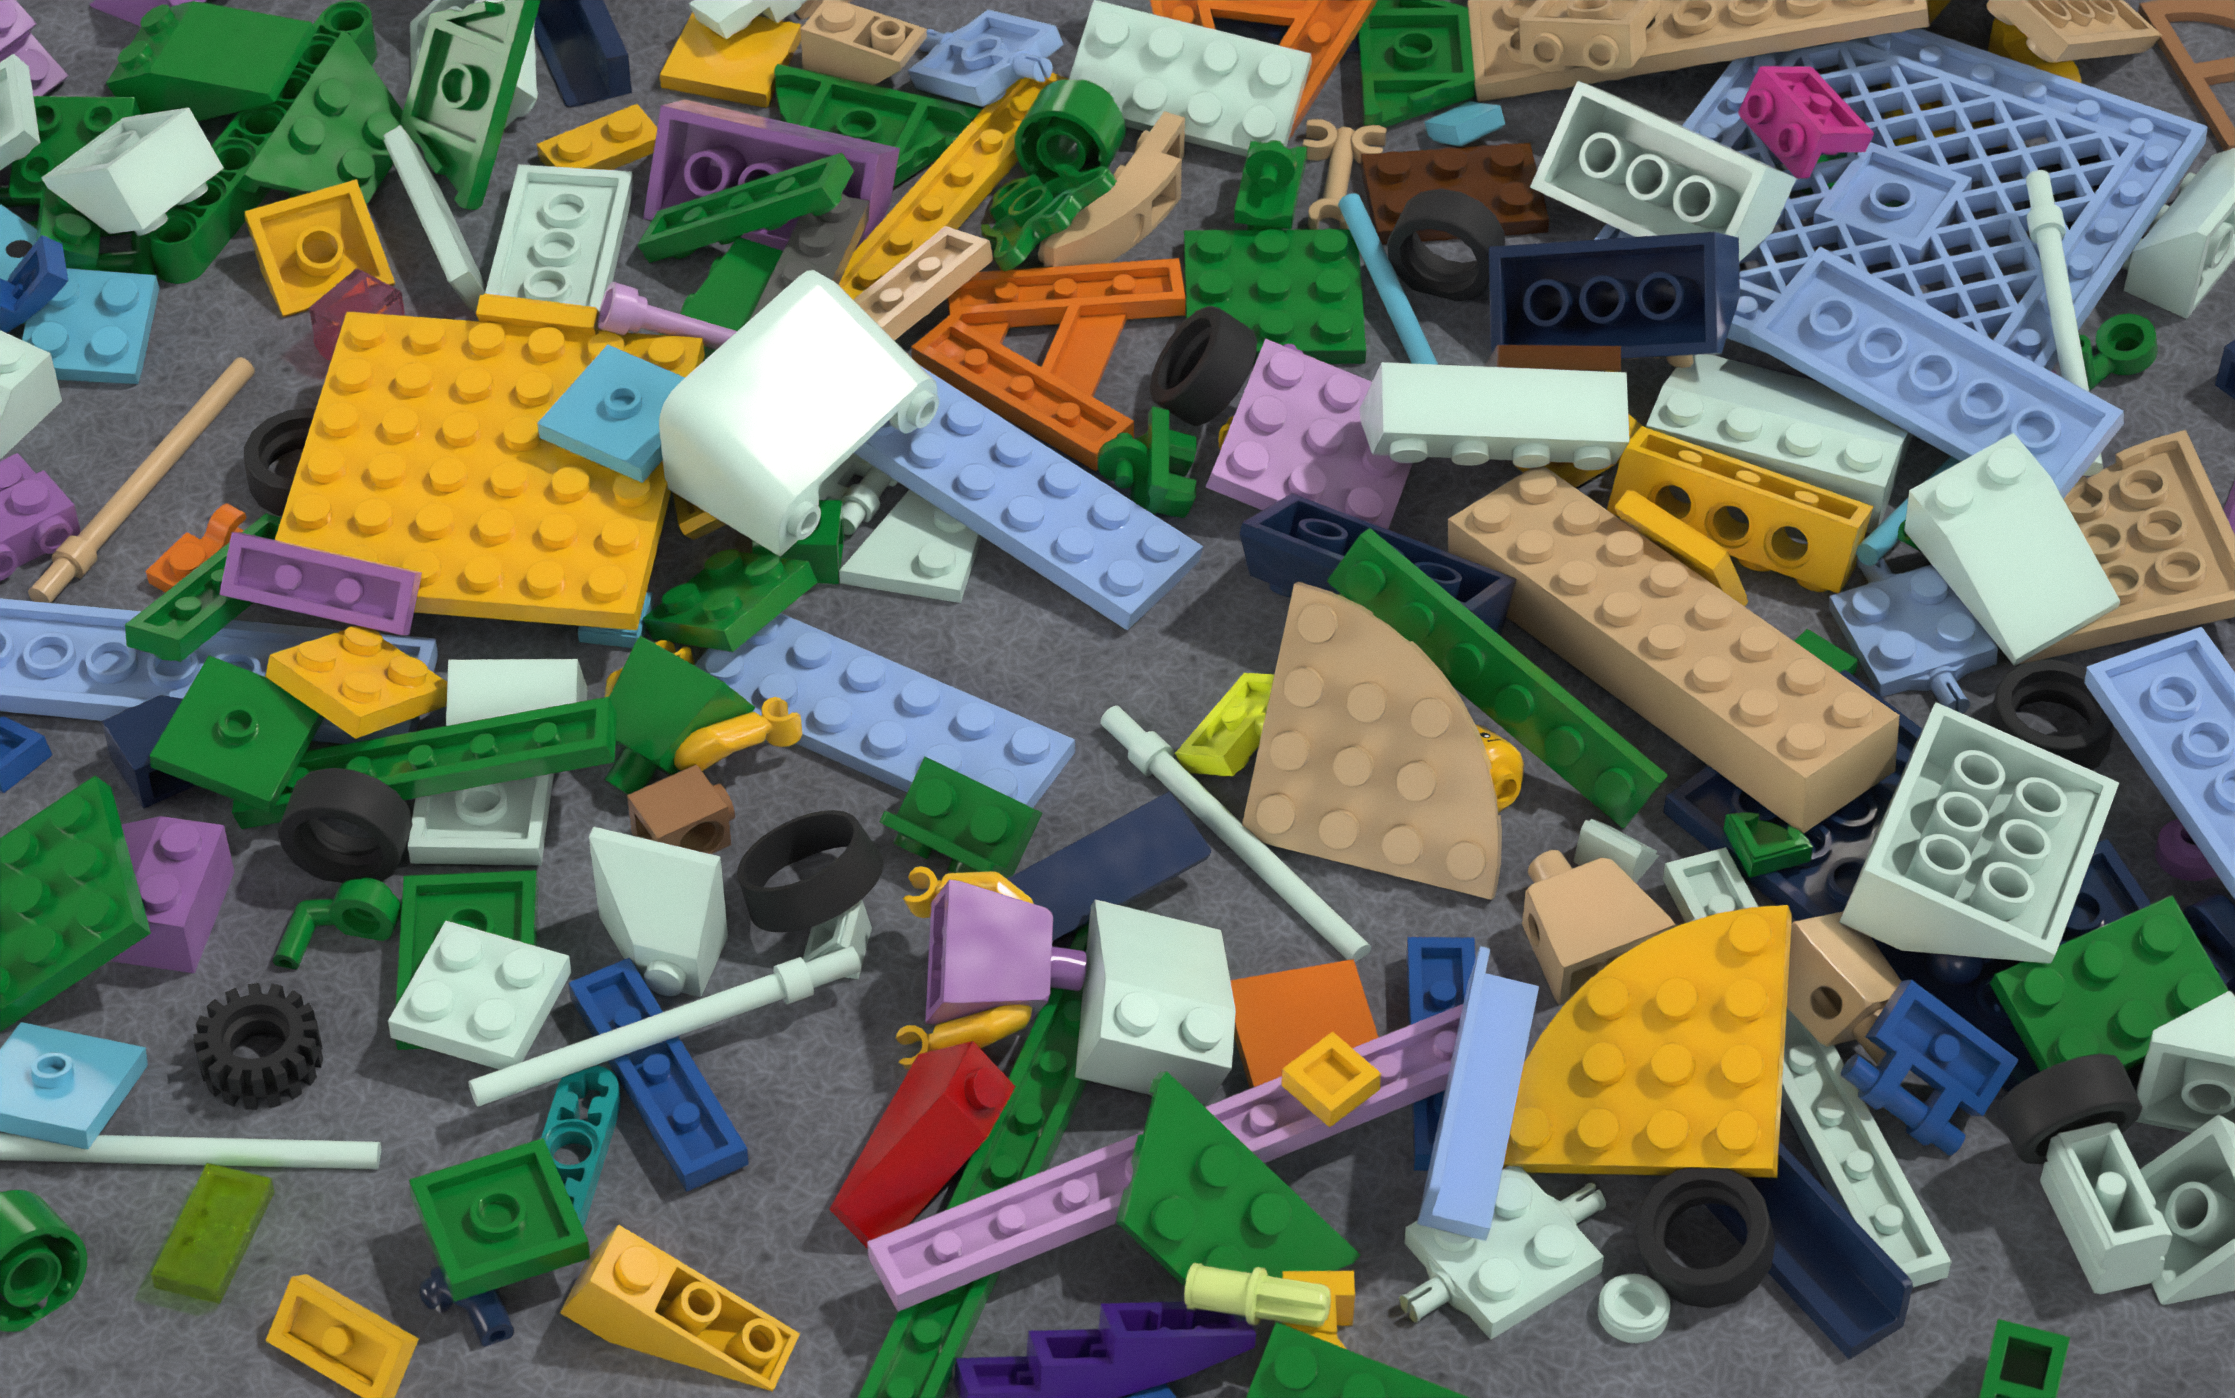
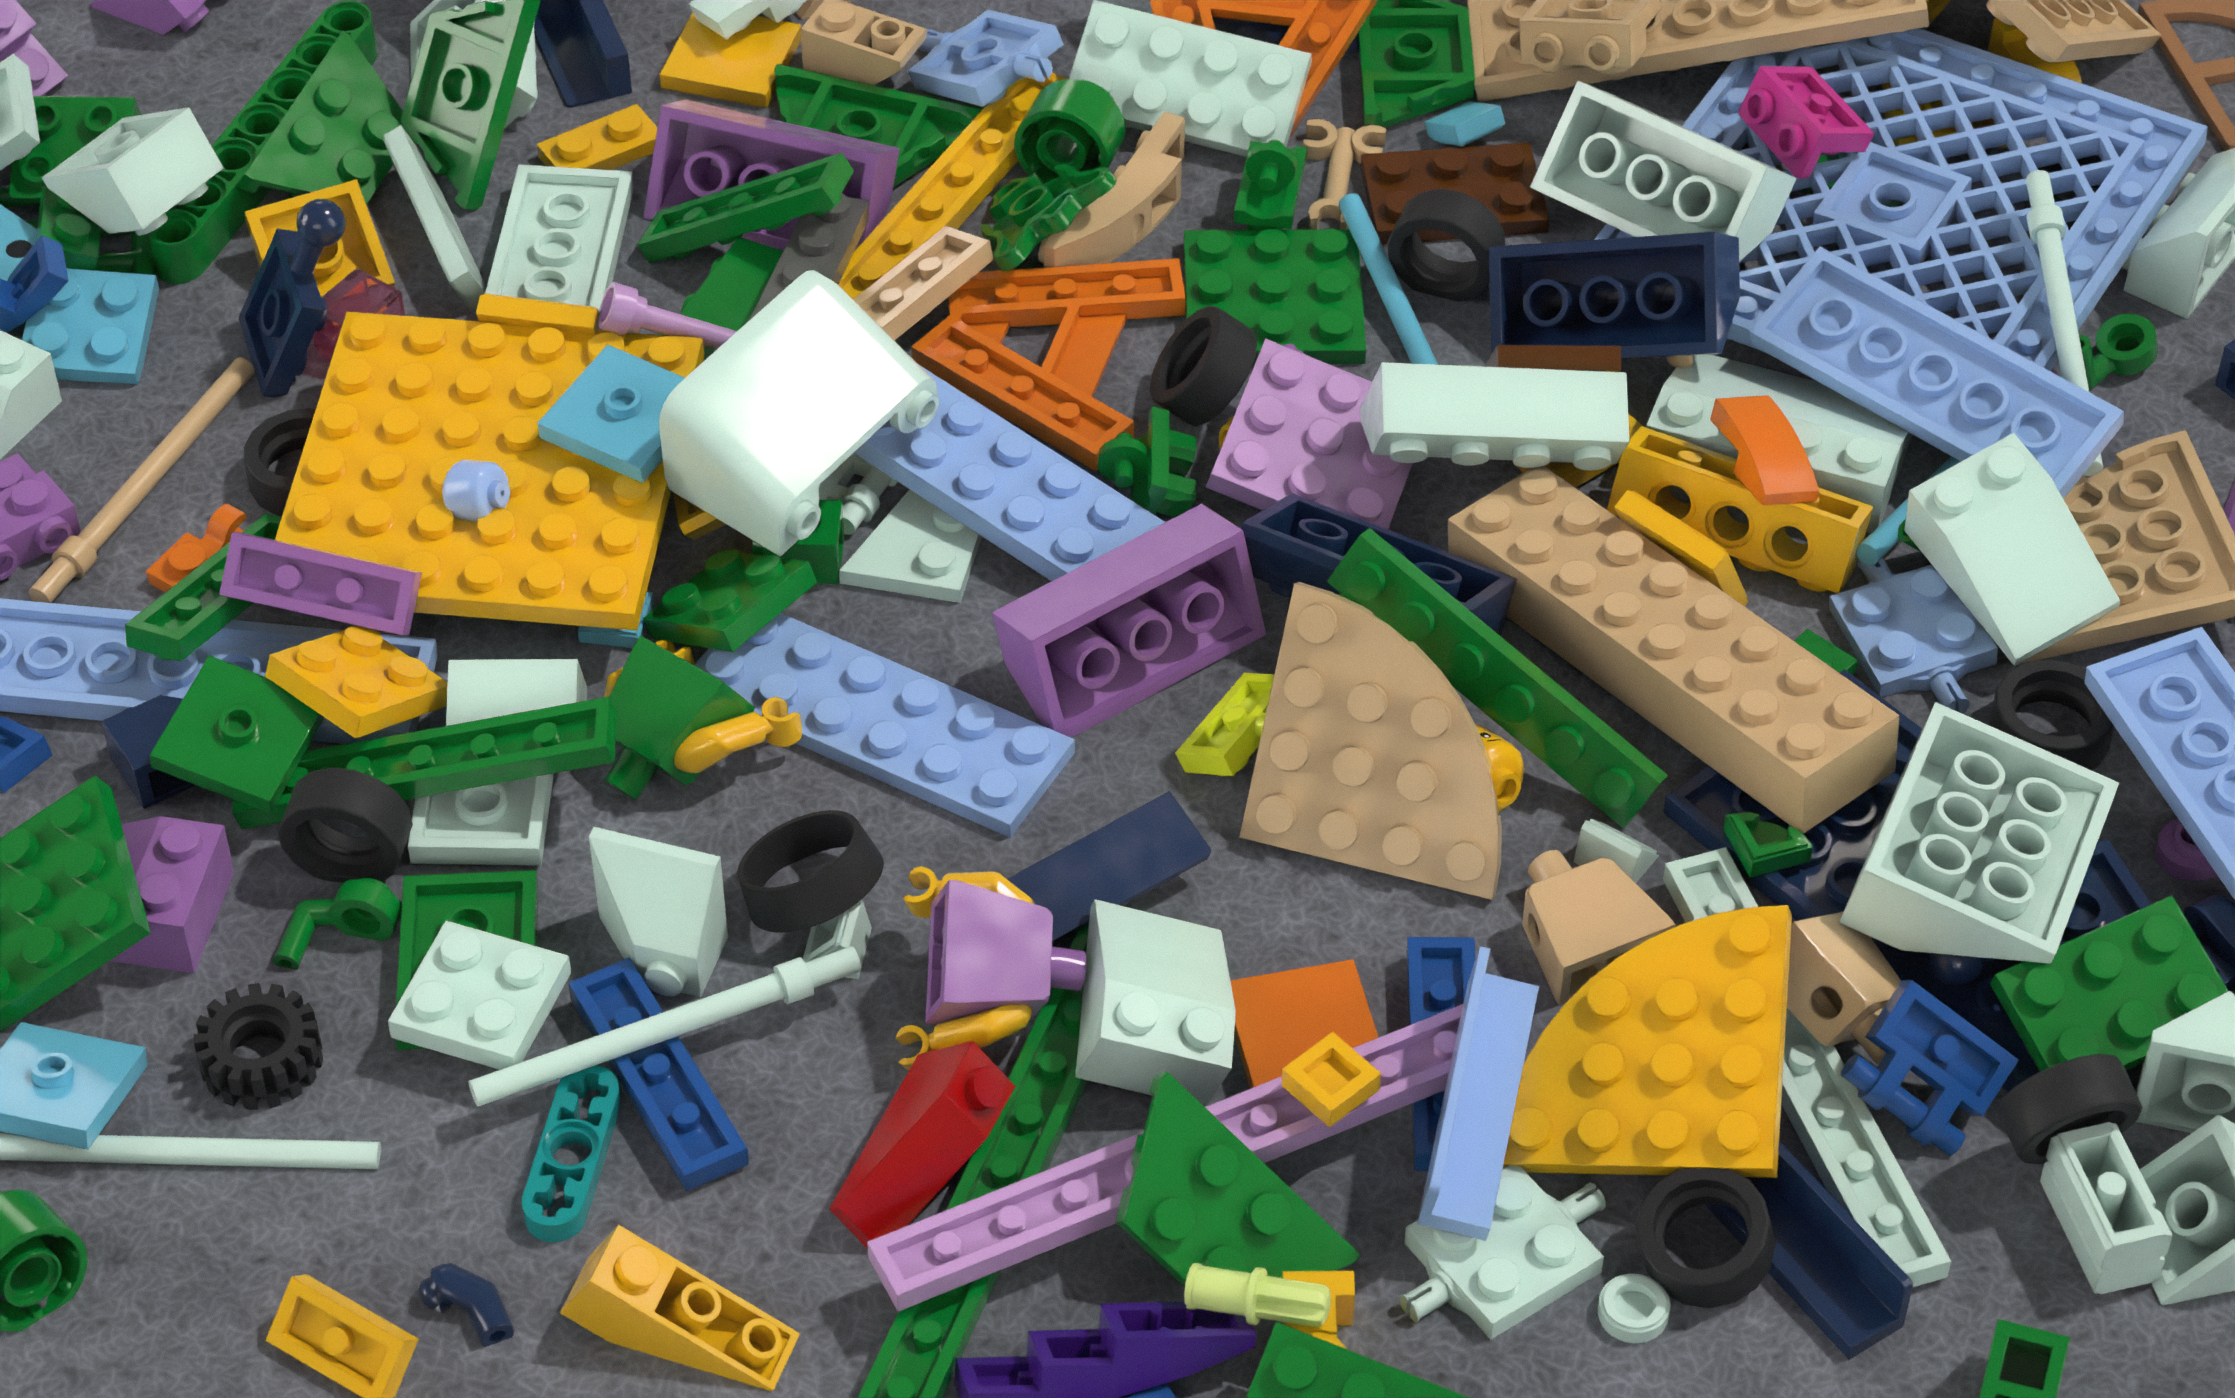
(209, 59): green slope -> none
(213, 1233): clear neon green plate -> none
(285, 299): none -> dark blue plate
(475, 489): none -> light blue piece
(499, 1219): green plate -> none
(683, 812): medium nougat brick -> none
(962, 820): green bracket -> none
(1132, 621): none -> medium lavender slope
(1155, 757): light aqua bar -> none
(1770, 453): none -> orange slope

